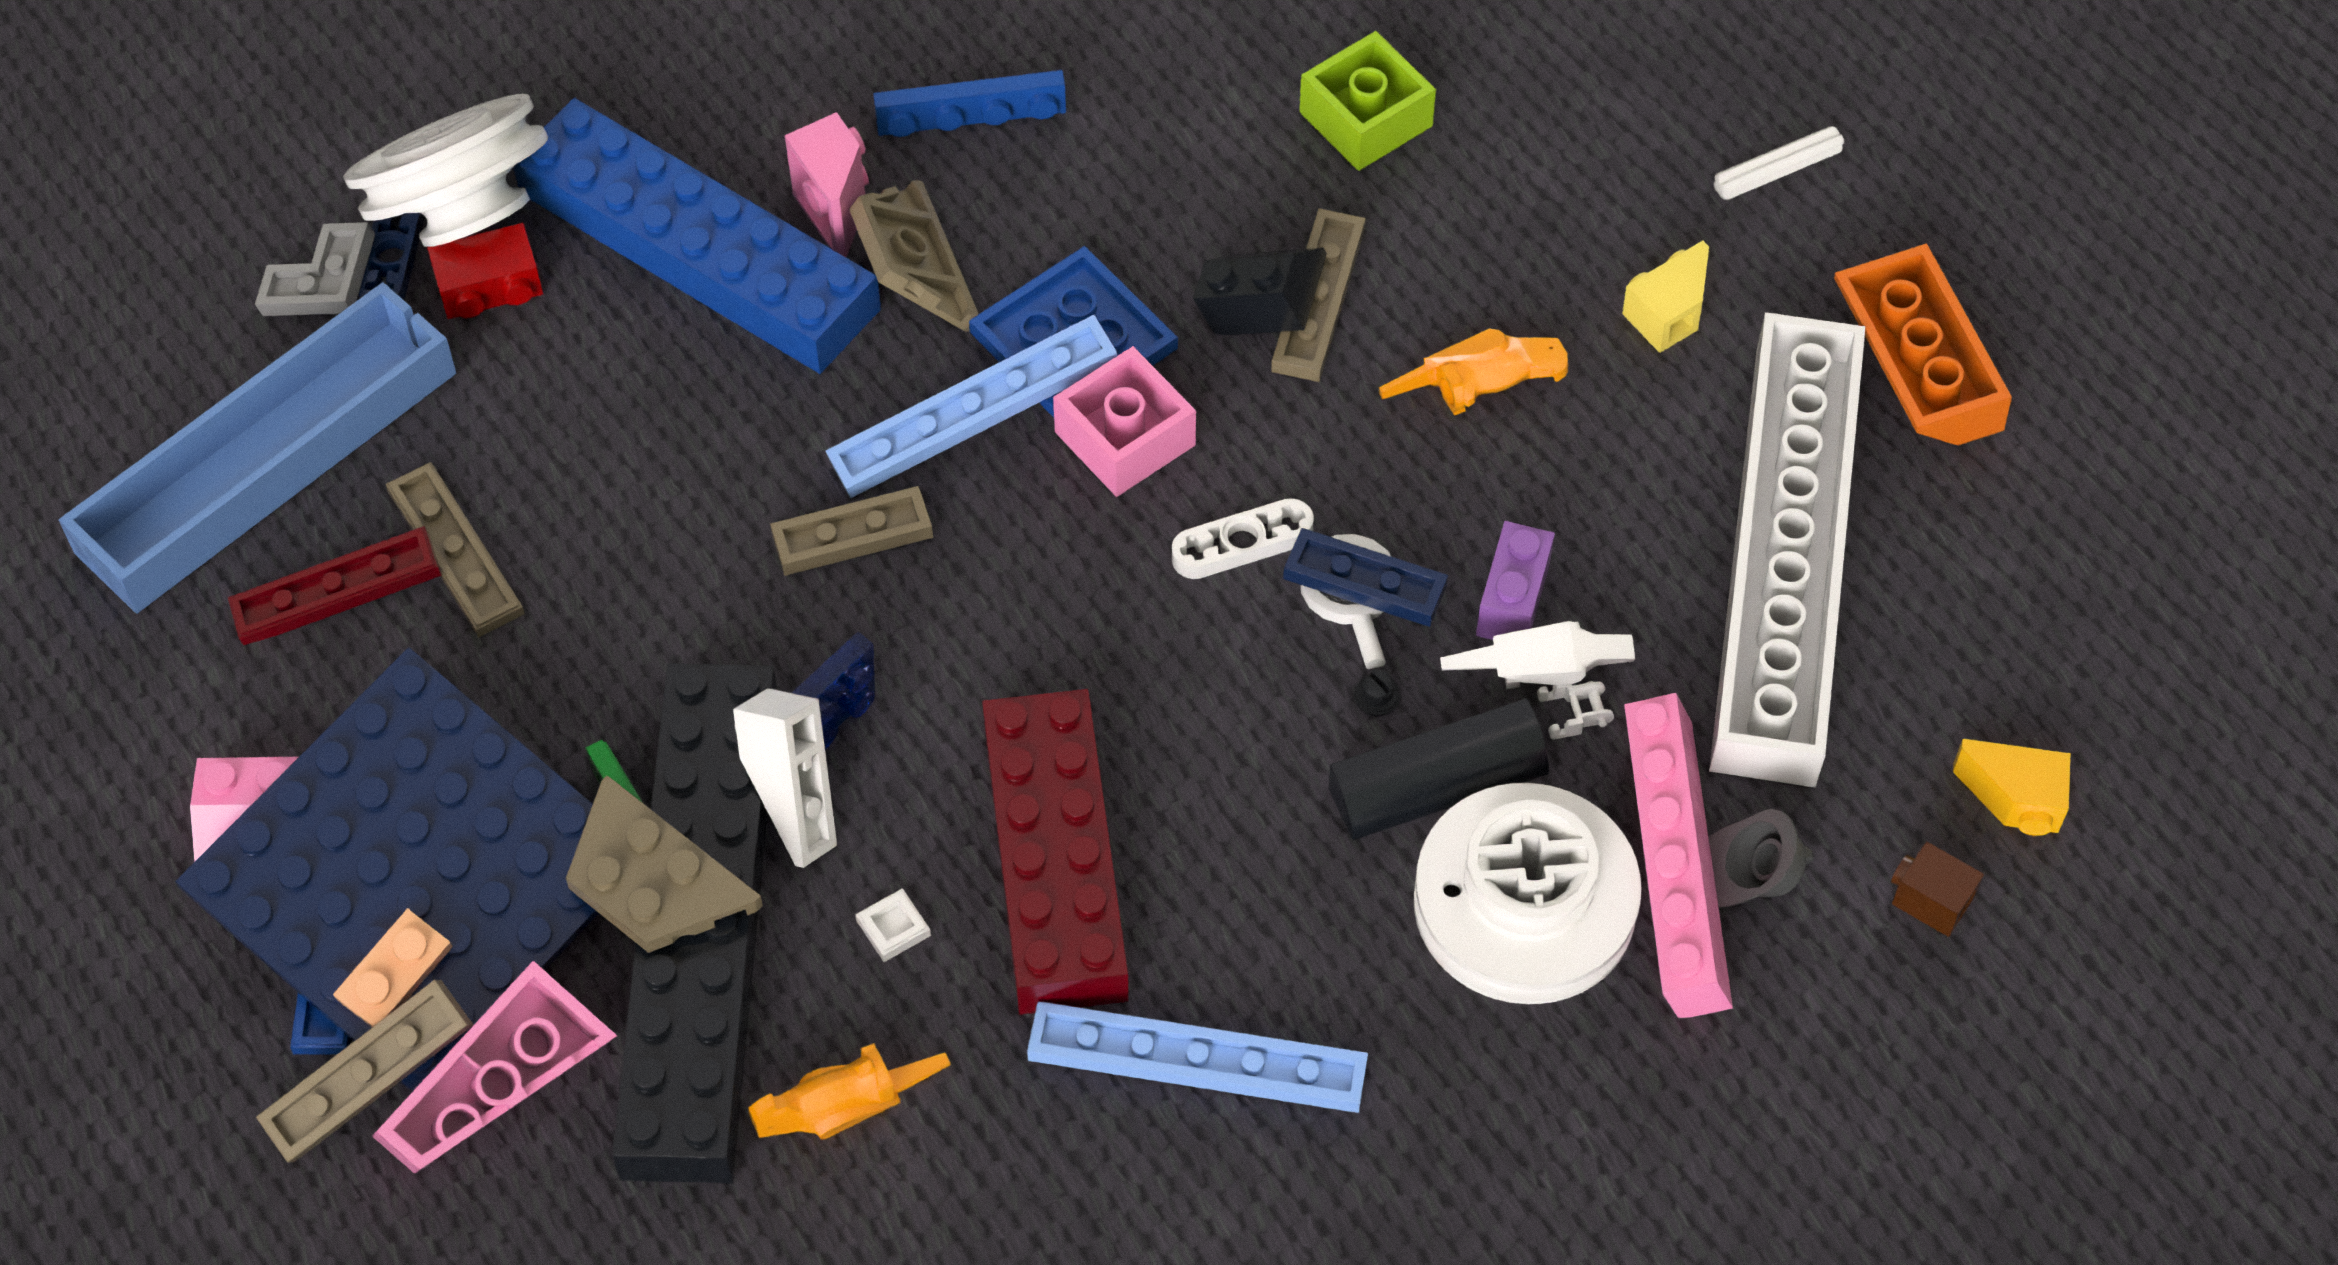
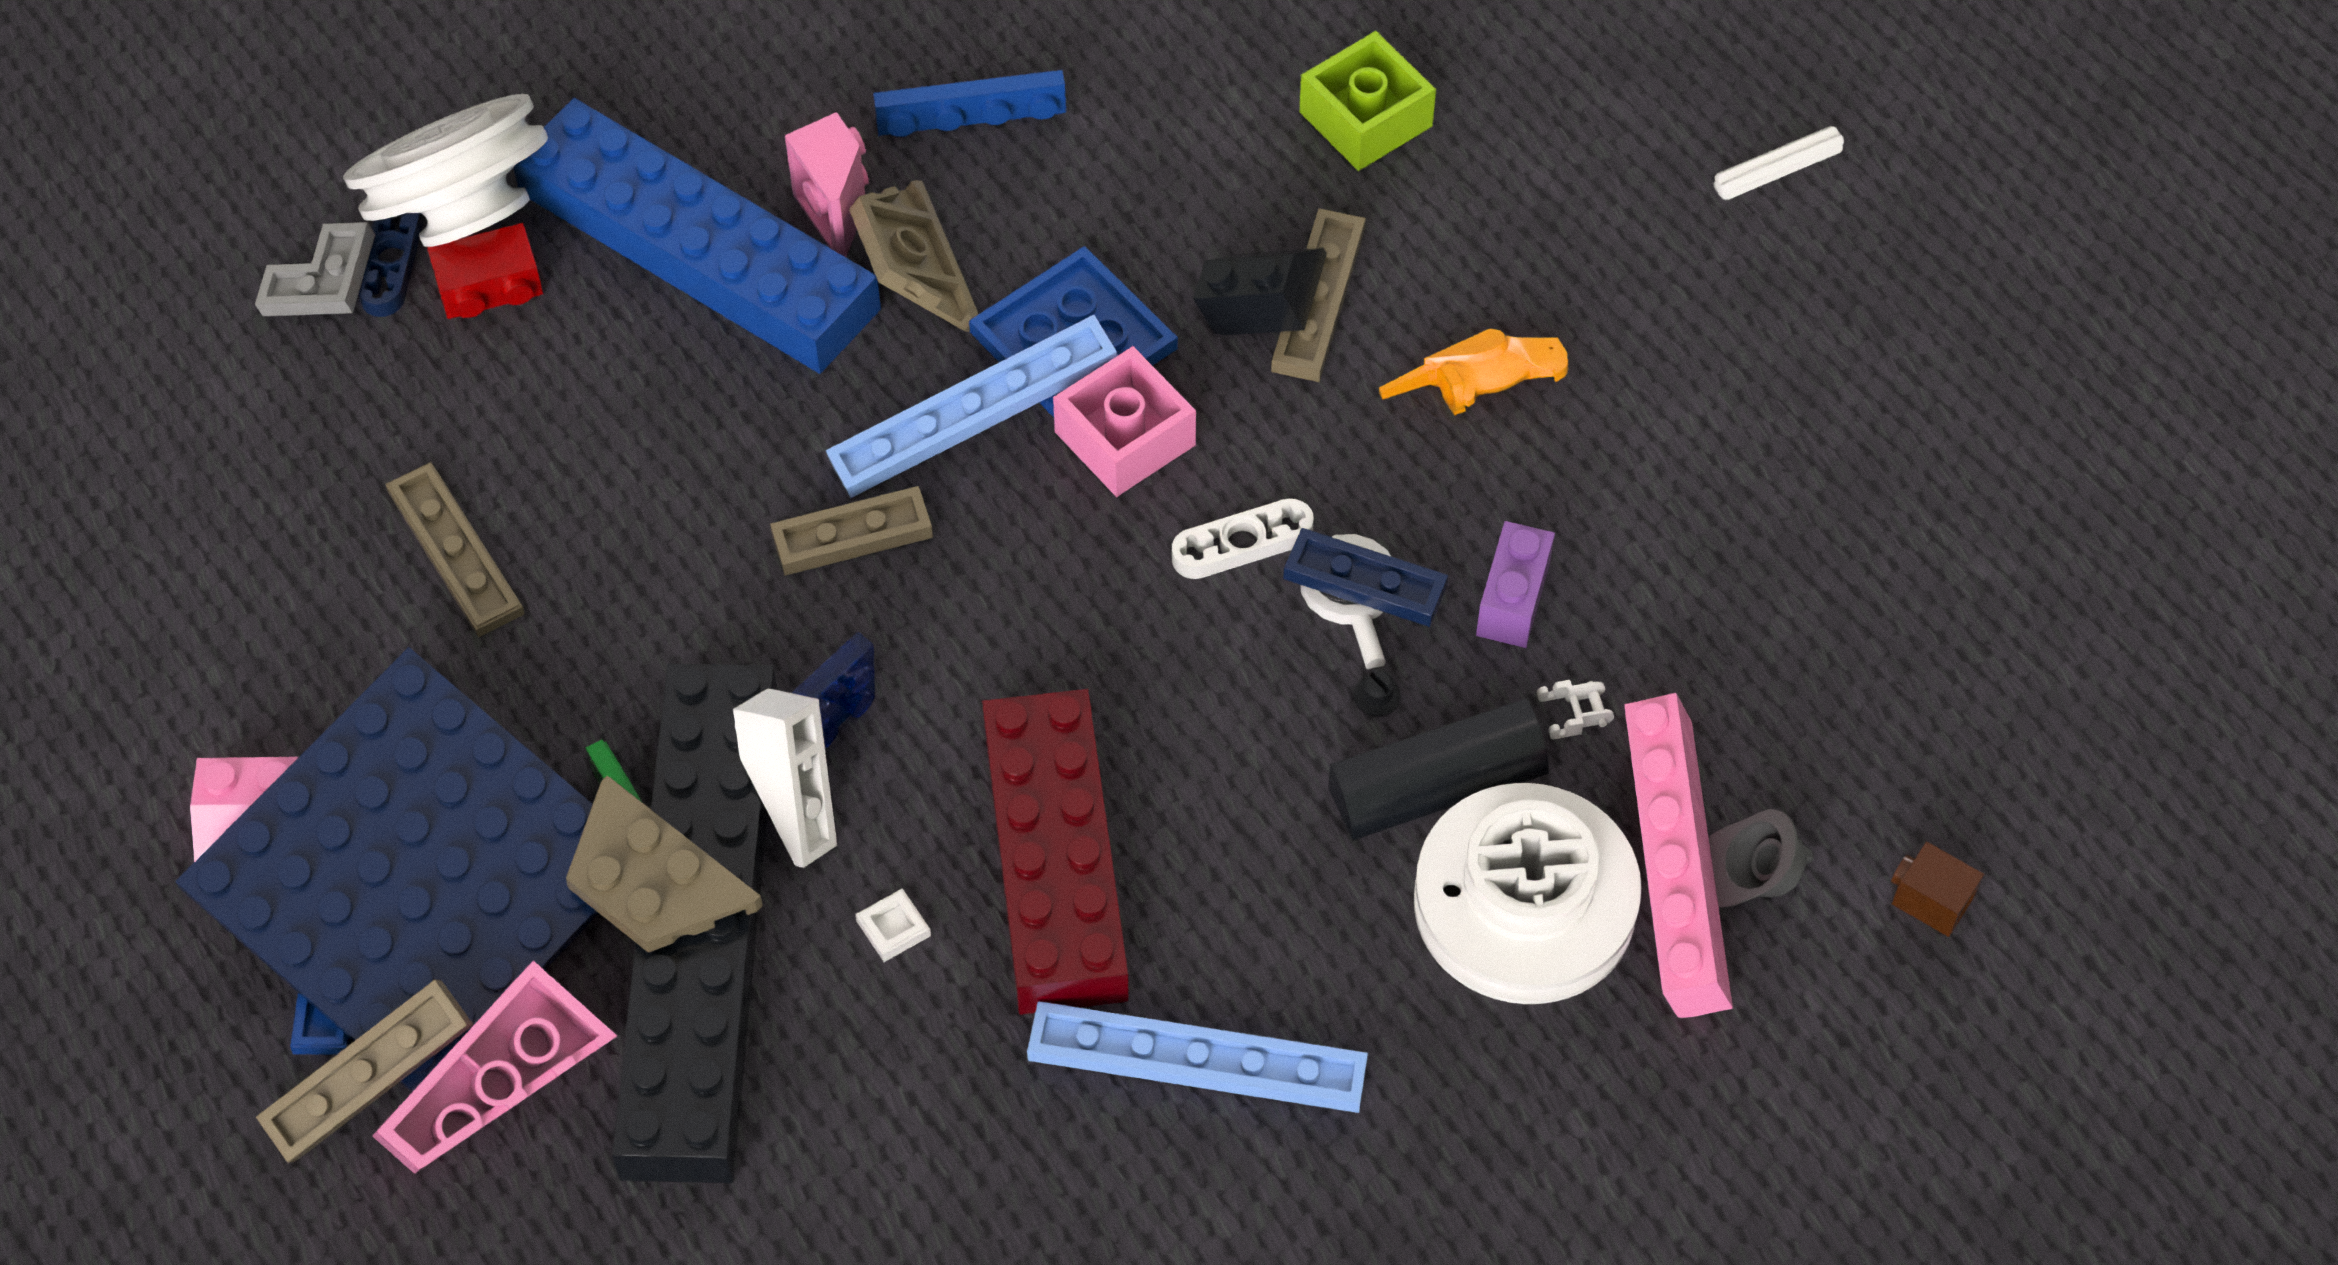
(258, 447): medium blue piece -> none
(334, 586): dark red tile -> none
(393, 969): light nougat plate -> none
(840, 1095): light orange animal -> none
(1545, 654): white animal -> none
(1668, 299): light yellow slope -> none
(1789, 552): white brick -> none
(1927, 346): orange slope -> none
(2017, 783): yellow slope -> none

